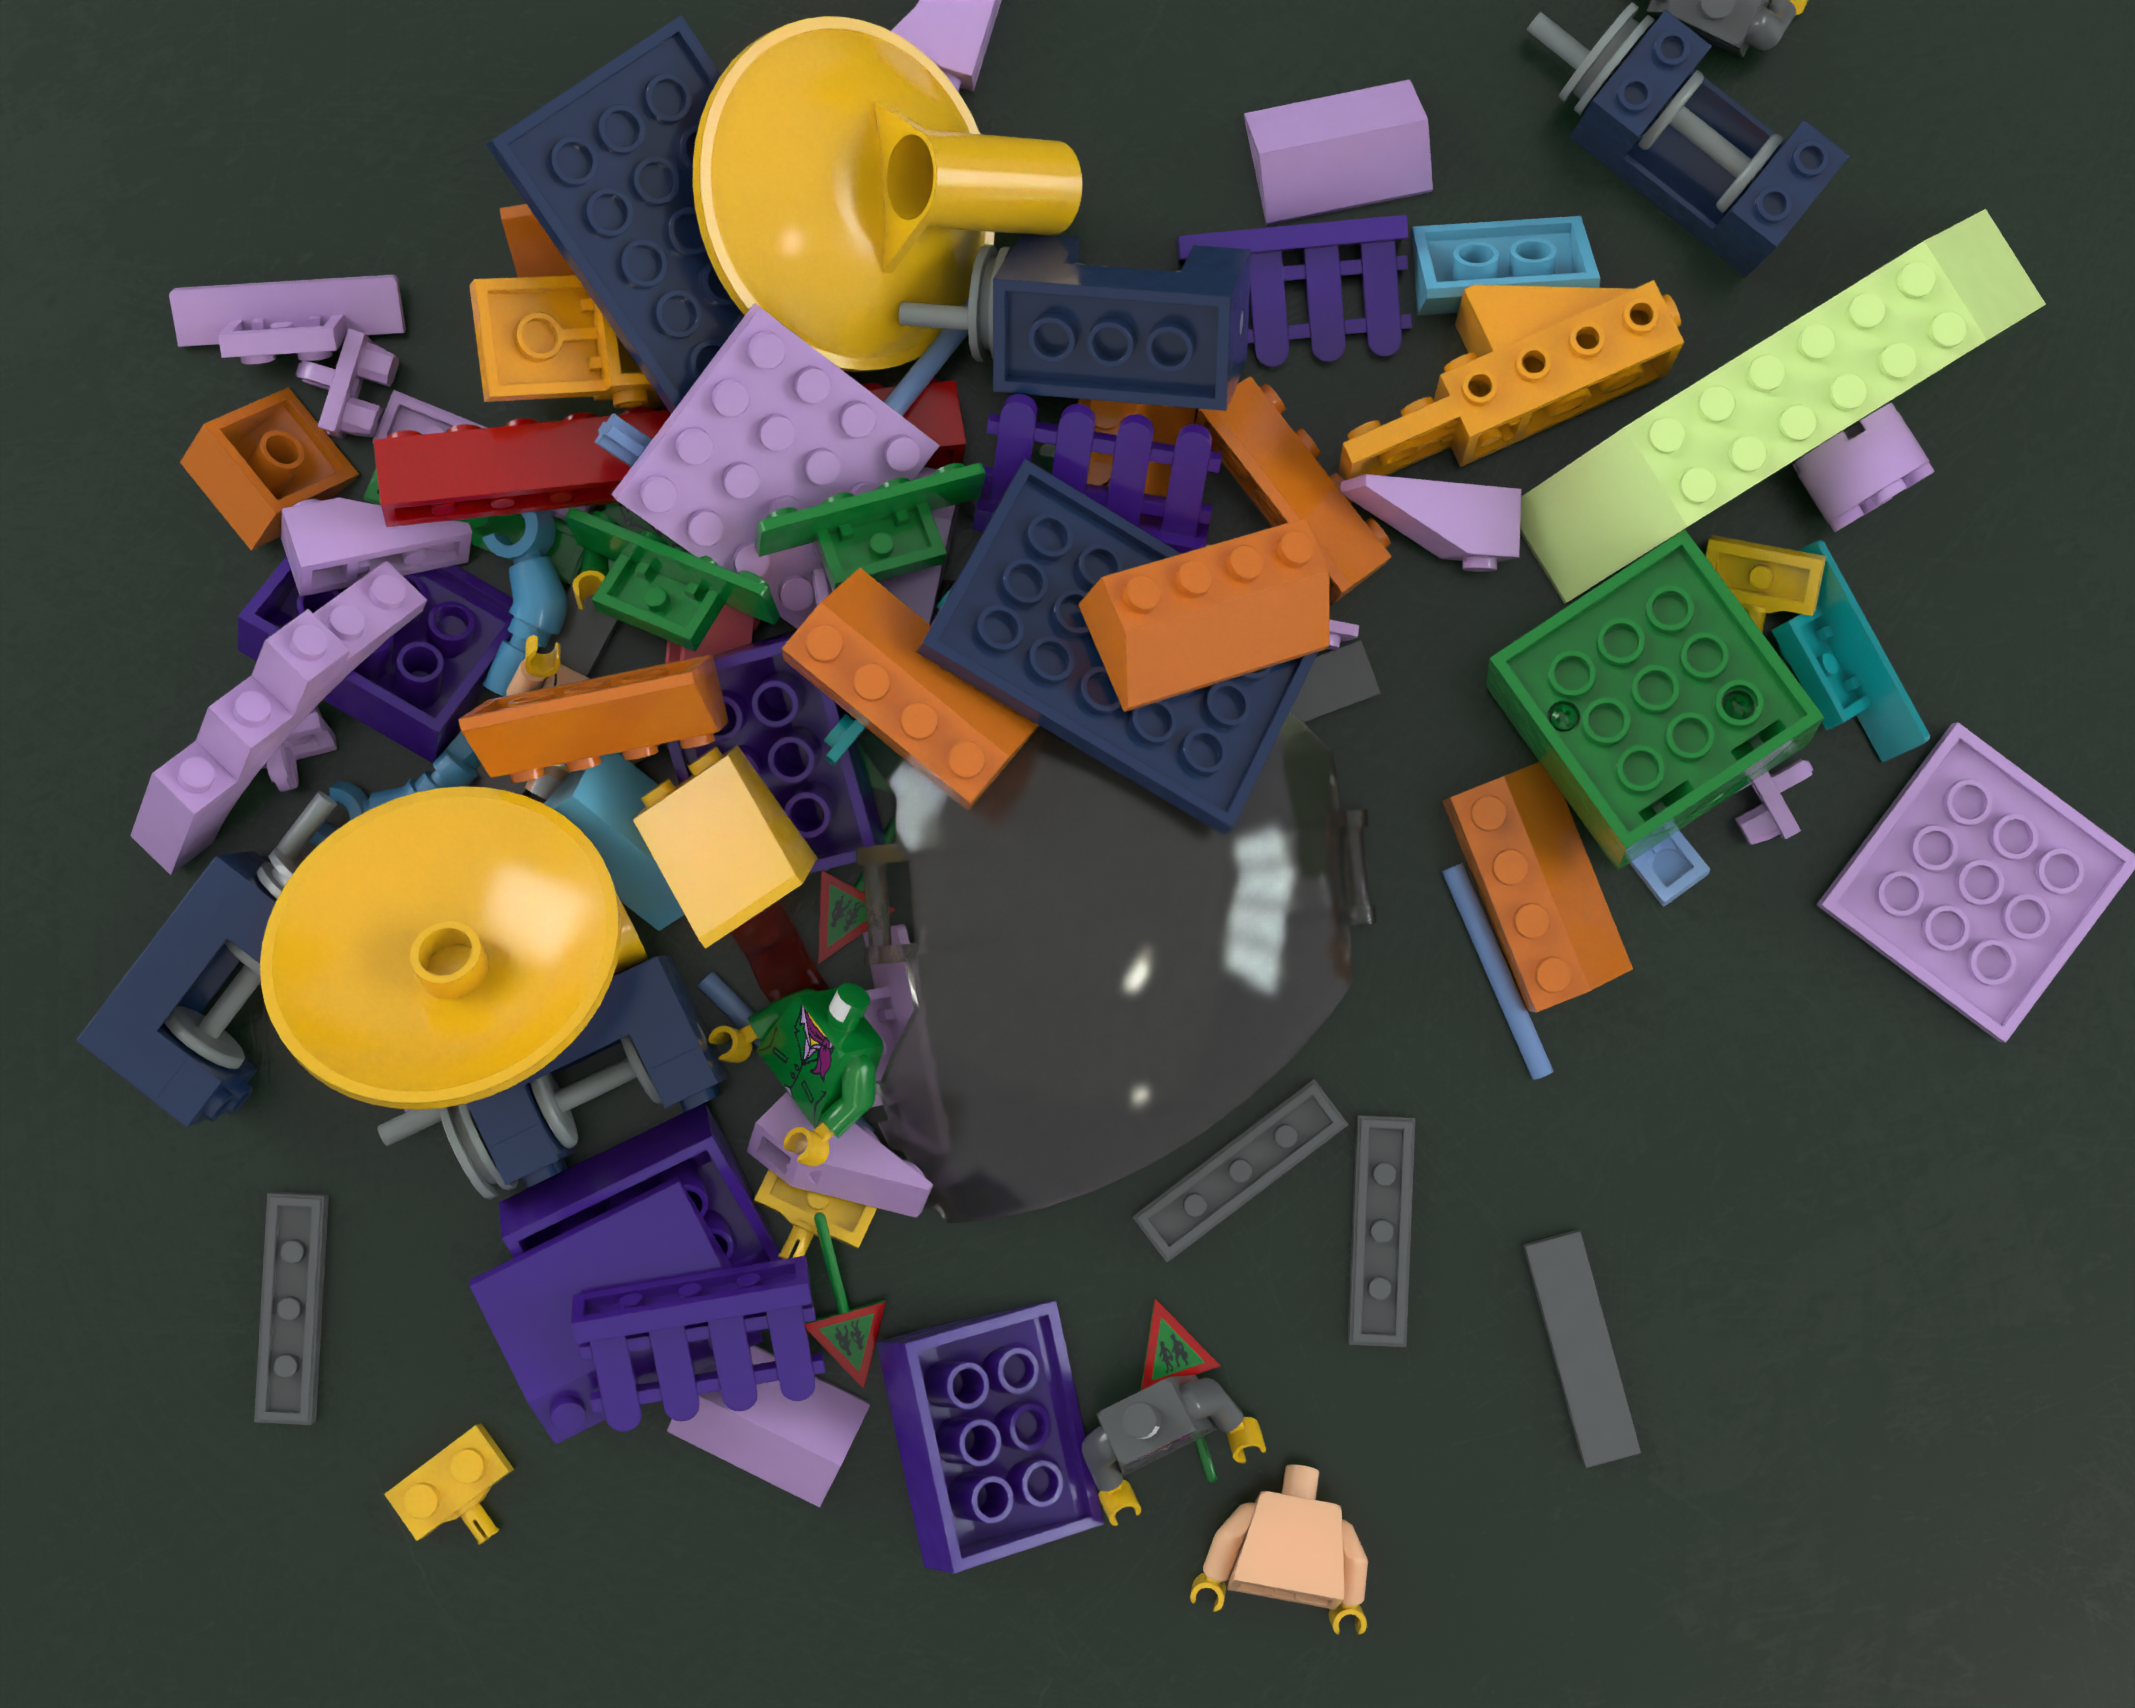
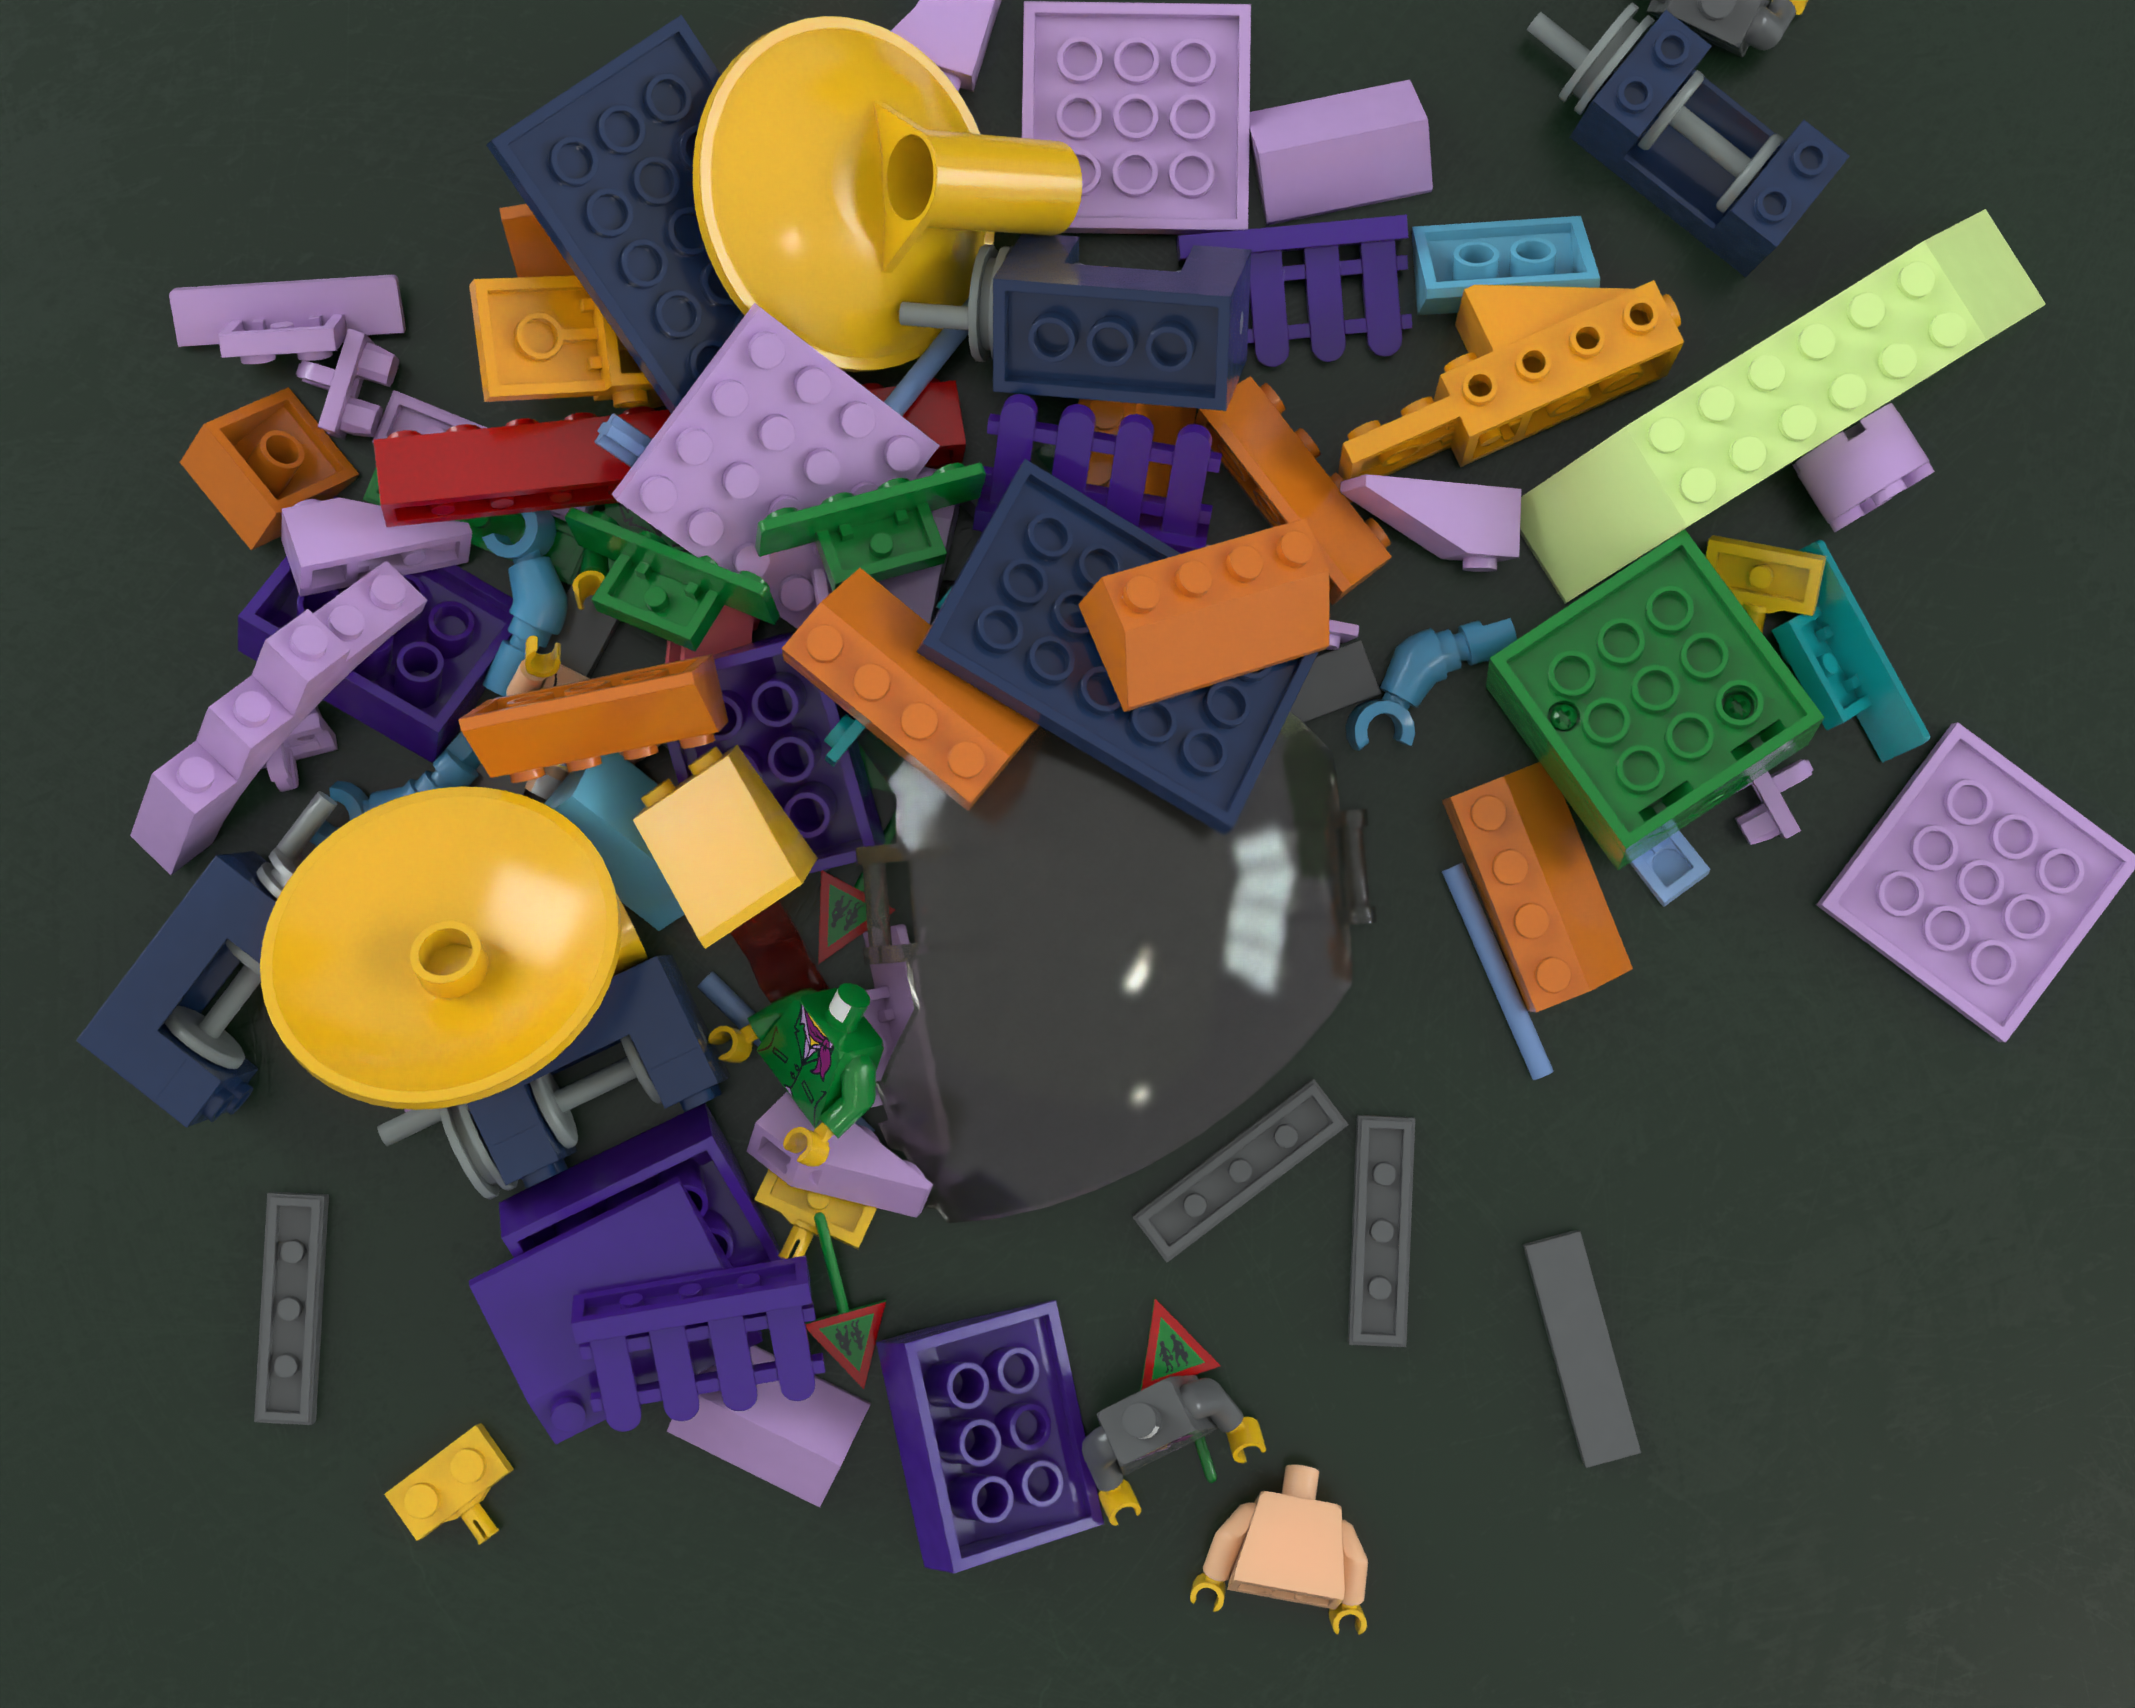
(1149, 108): none -> lavender plate
(1417, 667): none -> dark azure piece

